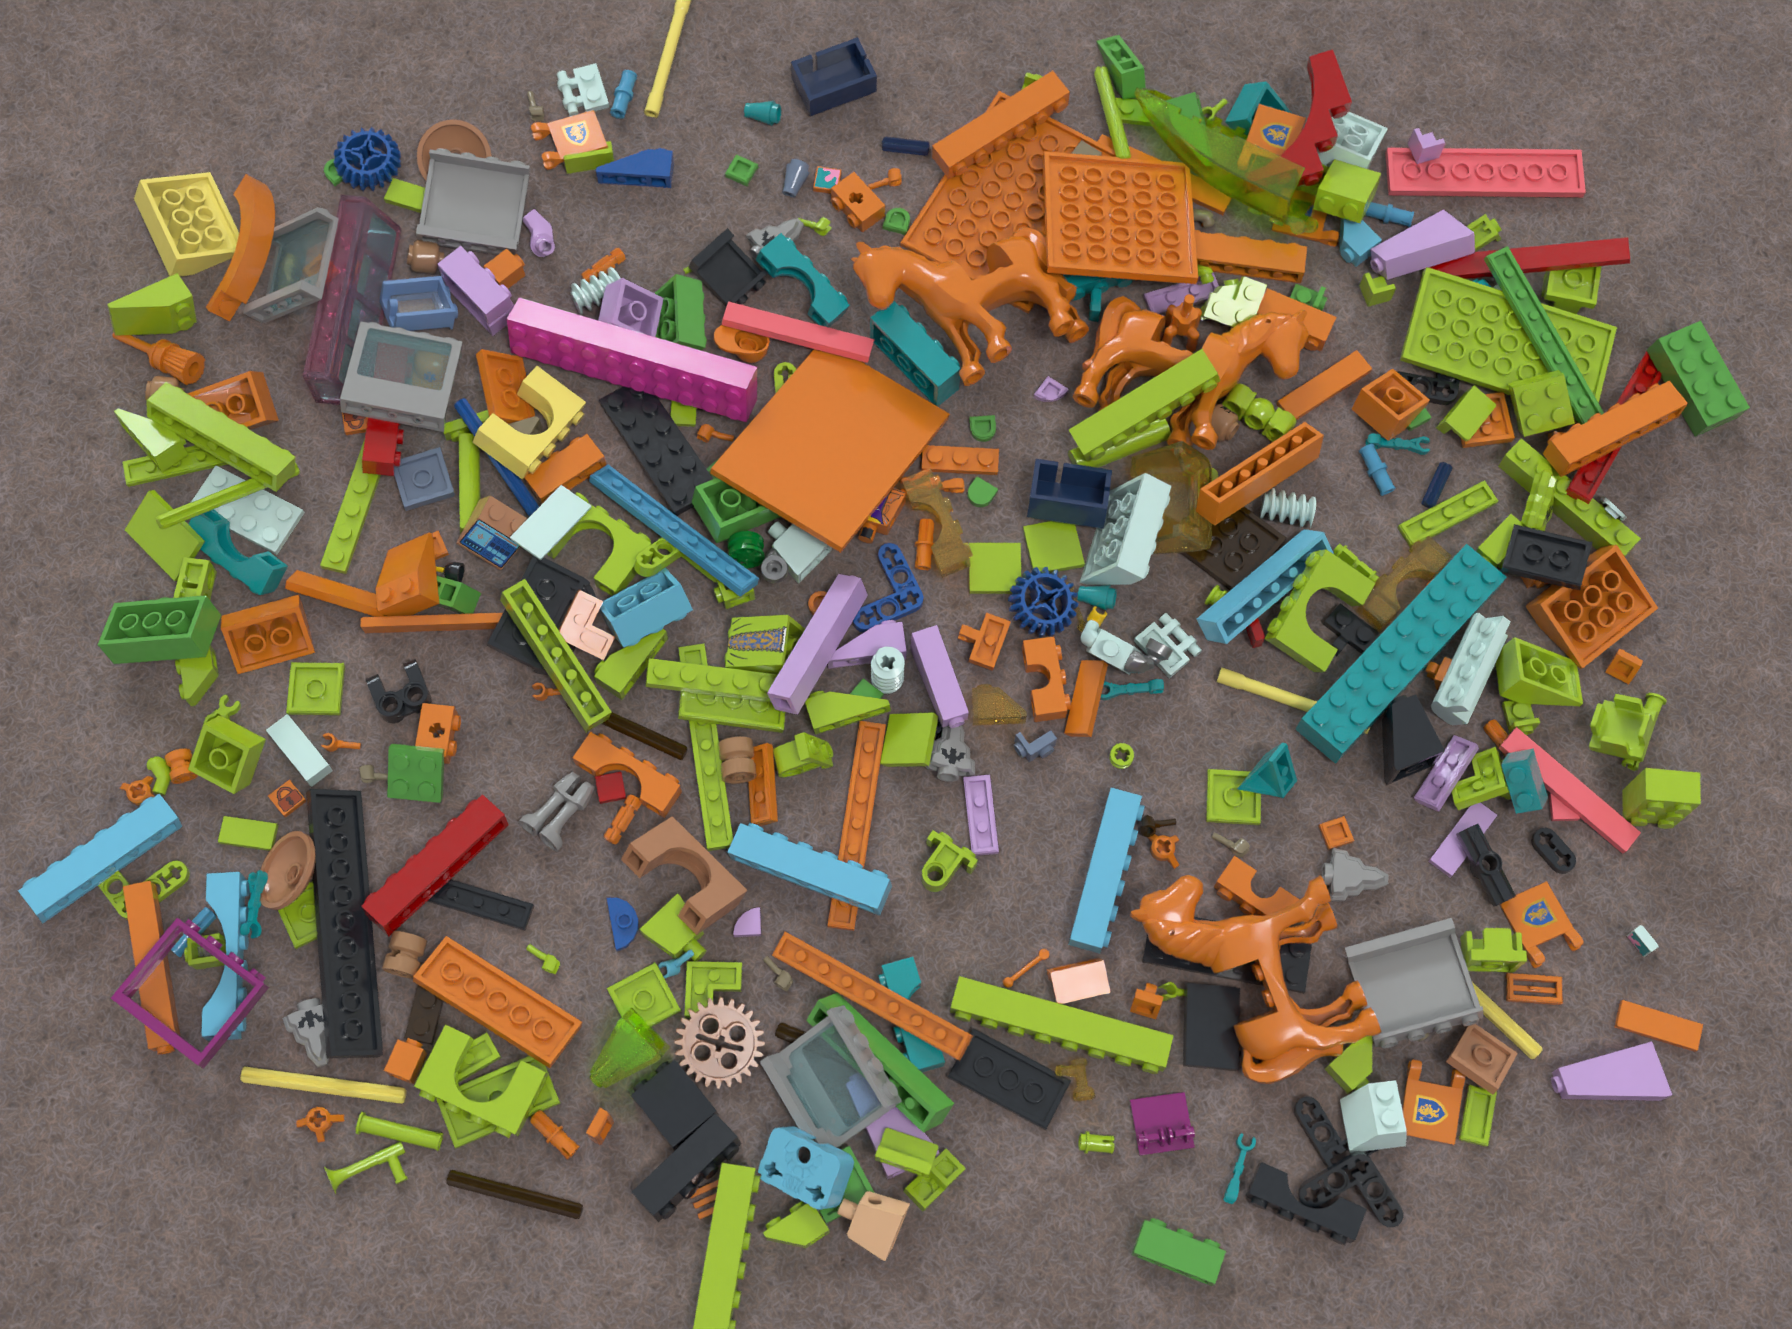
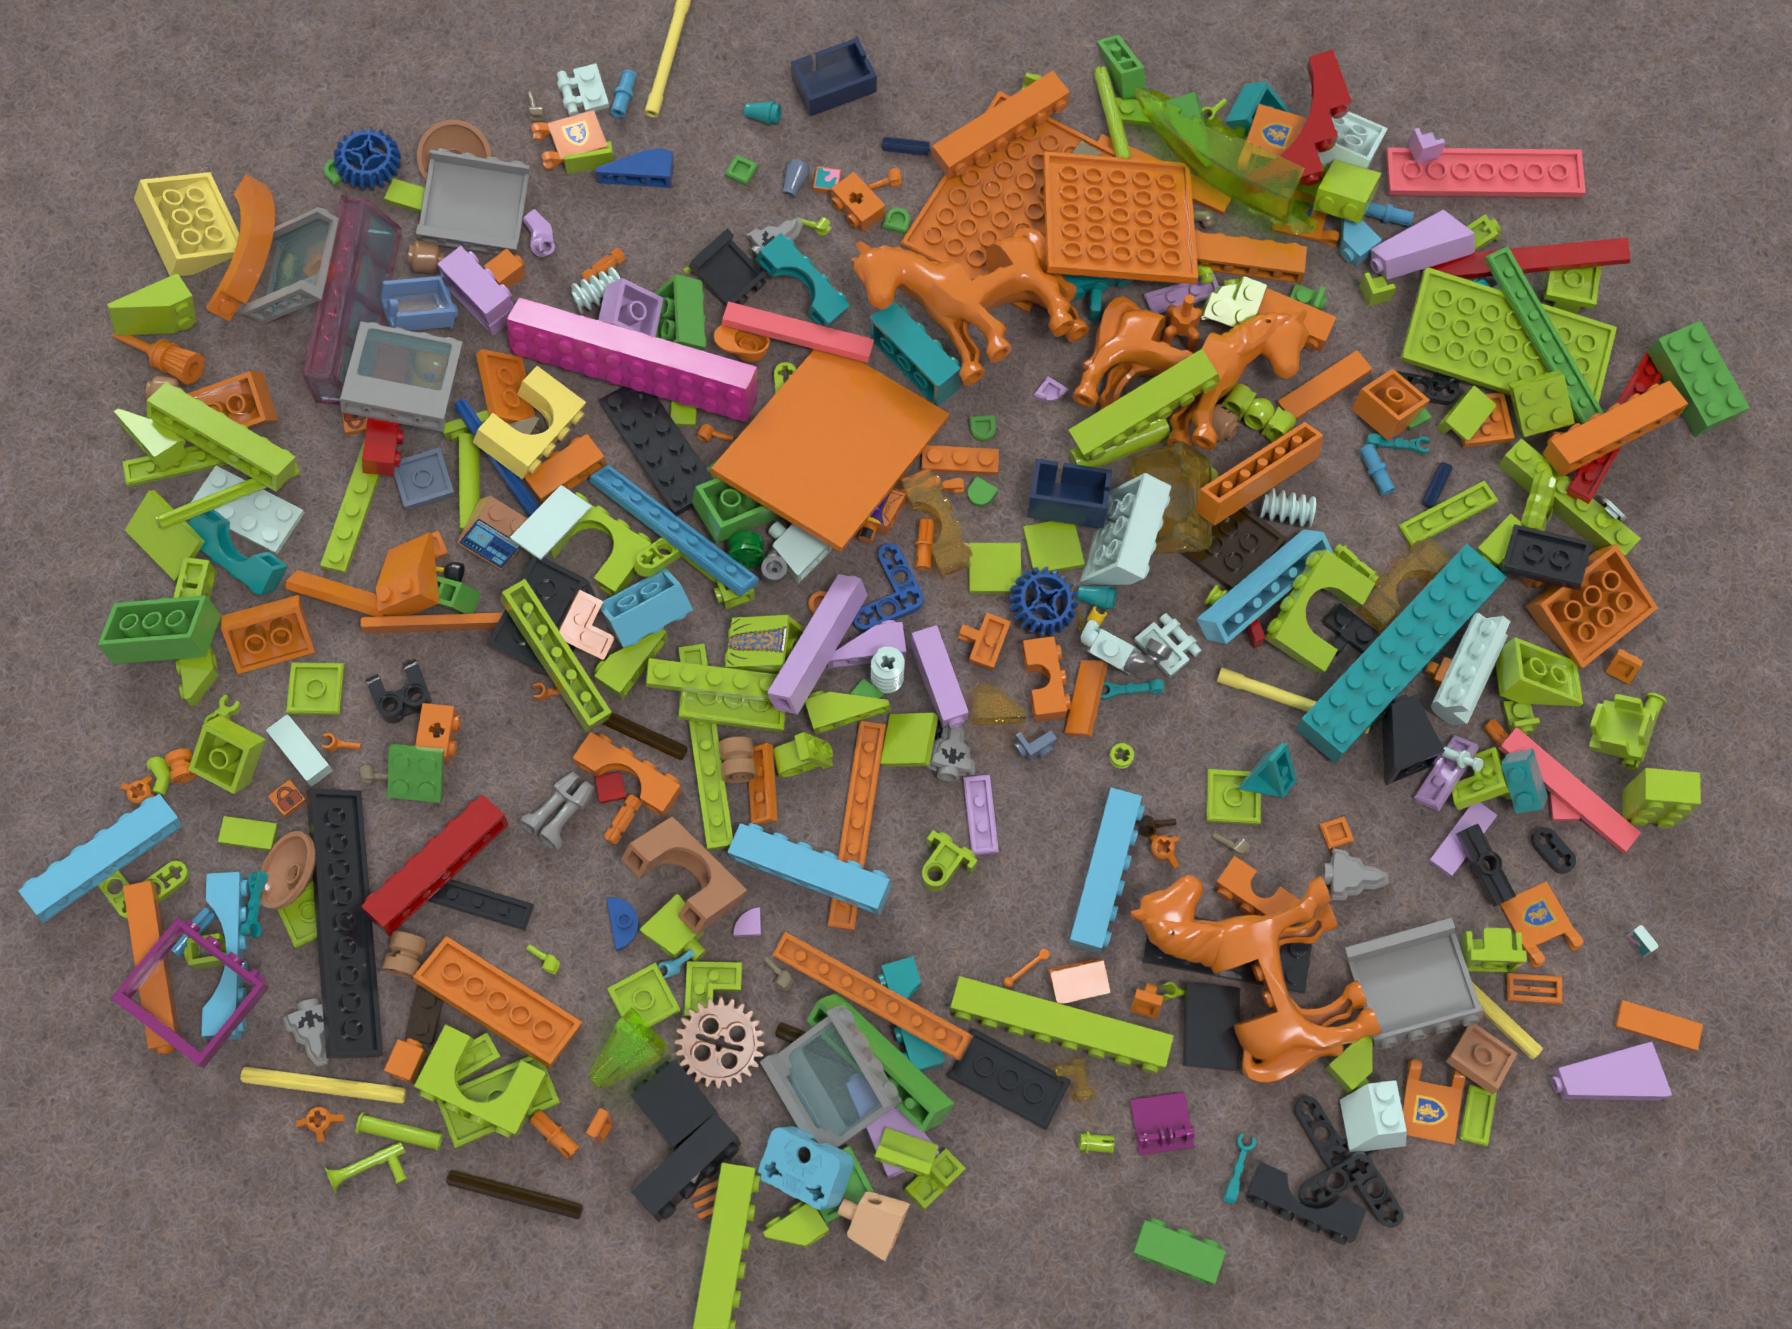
(1463, 759): none -> light aqua piece

